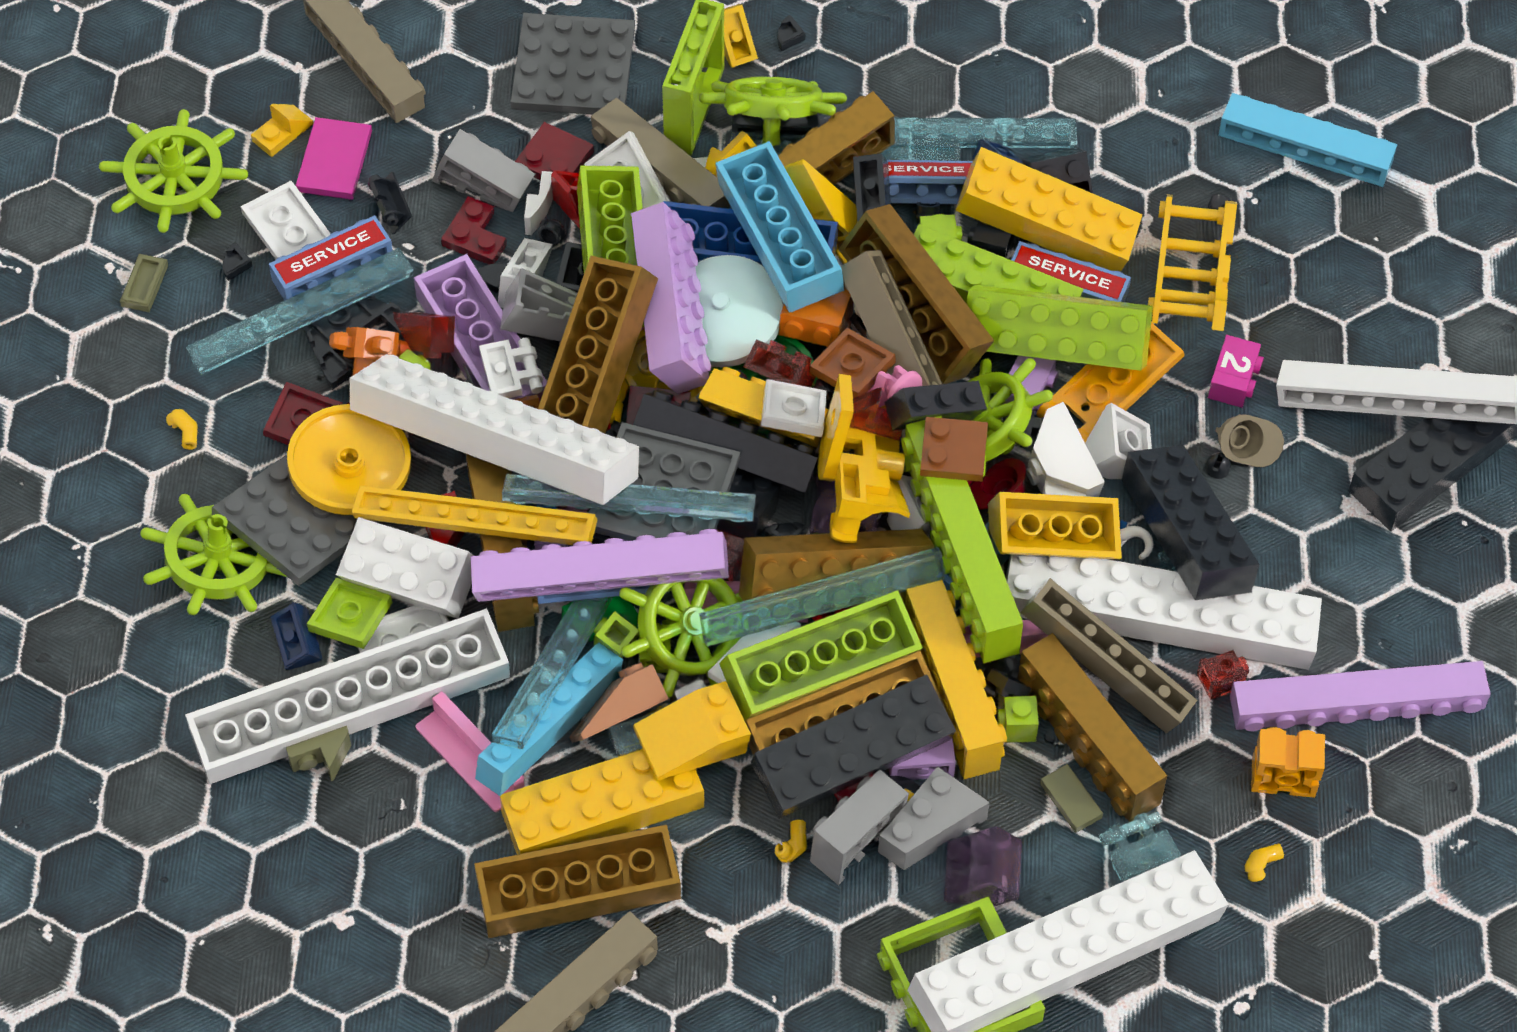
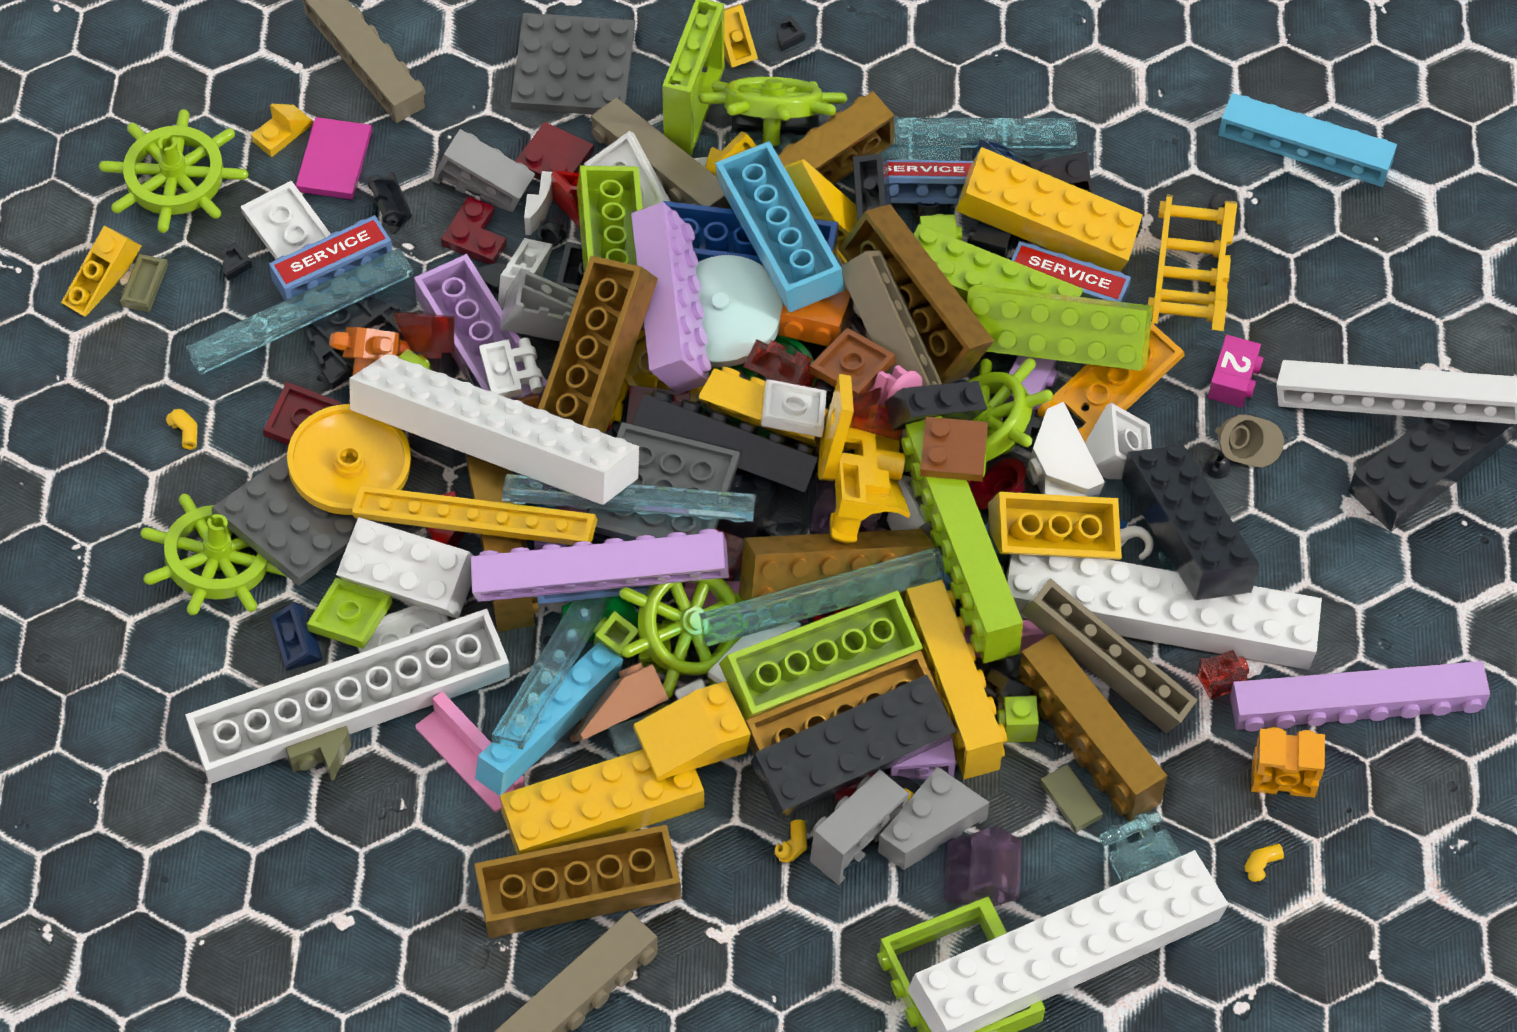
(101, 270): none -> yellow slope

